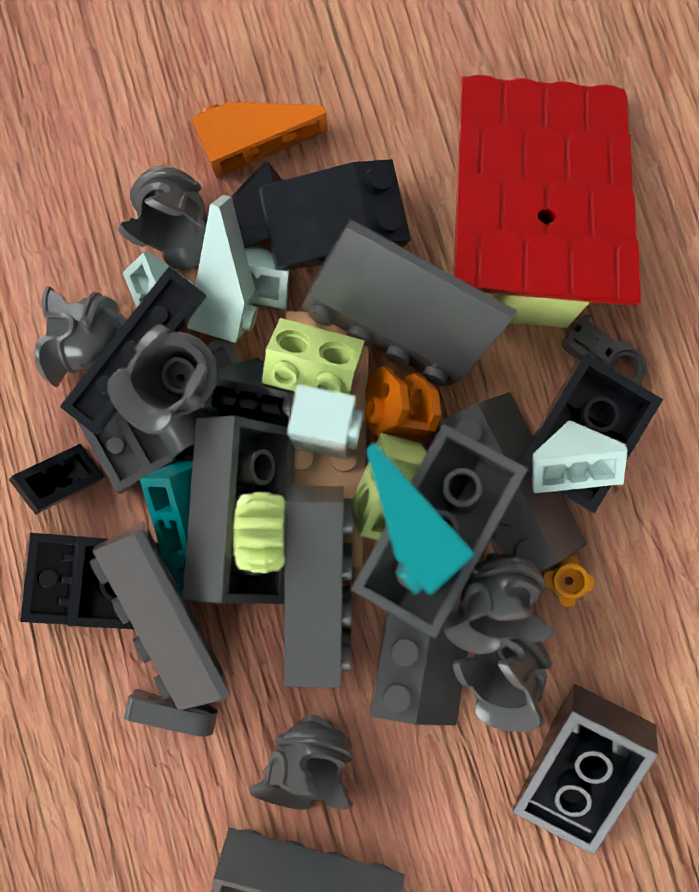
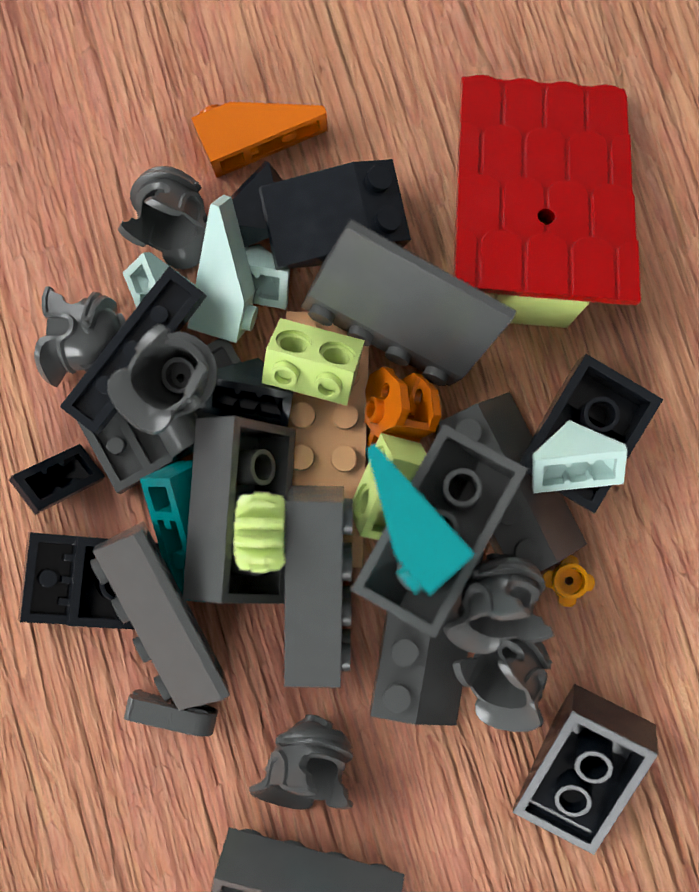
(324, 422): light aqua brick -> none
(589, 340): dark grey piece -> none

